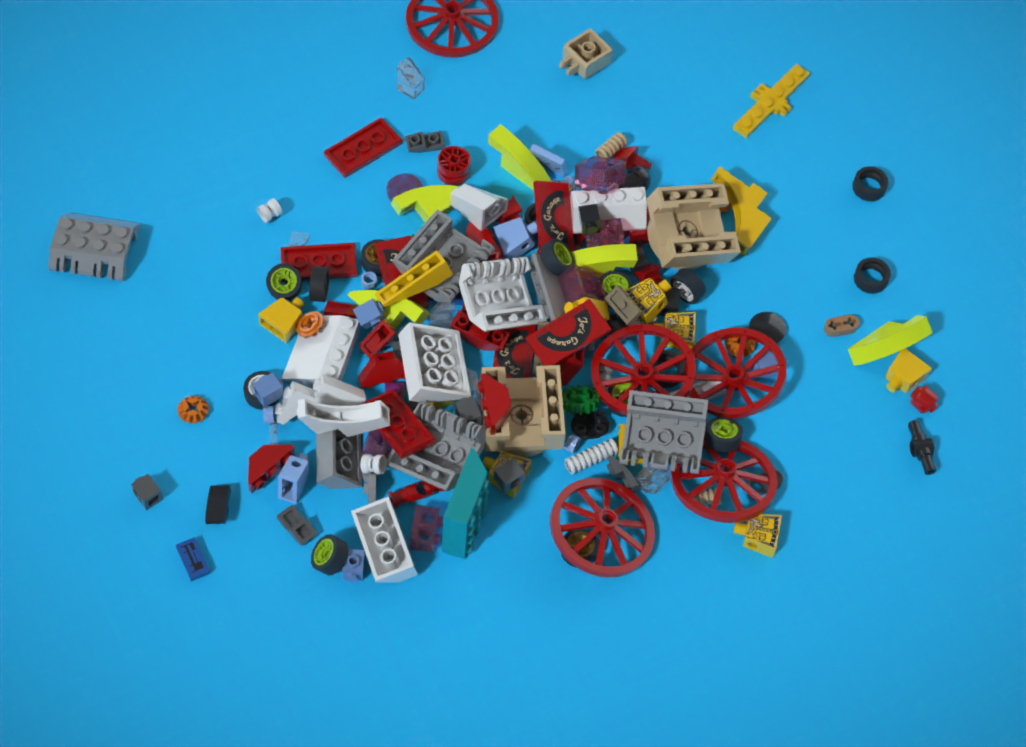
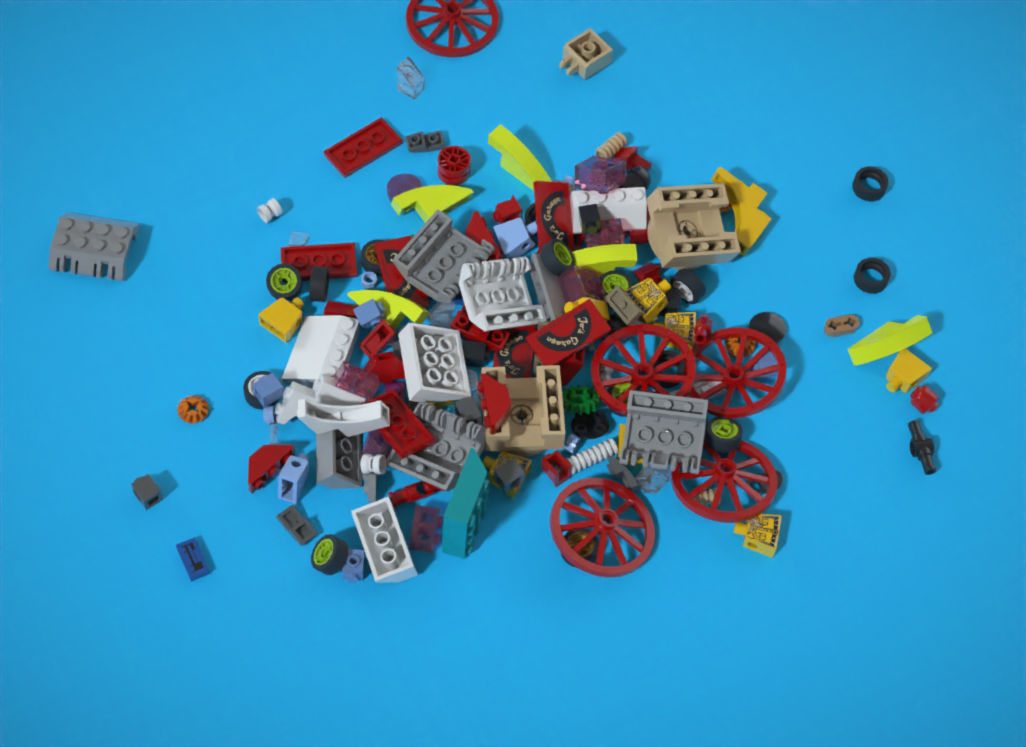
(217, 504): black slope -> none
(305, 322): orange gear -> none
(357, 380): none -> clear pink brick
(417, 279): yellow slope -> none
(475, 353): none -> black brick
(478, 205): white slope -> none
(549, 160): light blue tile -> none
(556, 468): none -> red window
(642, 261): black slope -> none
(703, 329): none -> red hinge
(771, 100): yellow hinge -> none

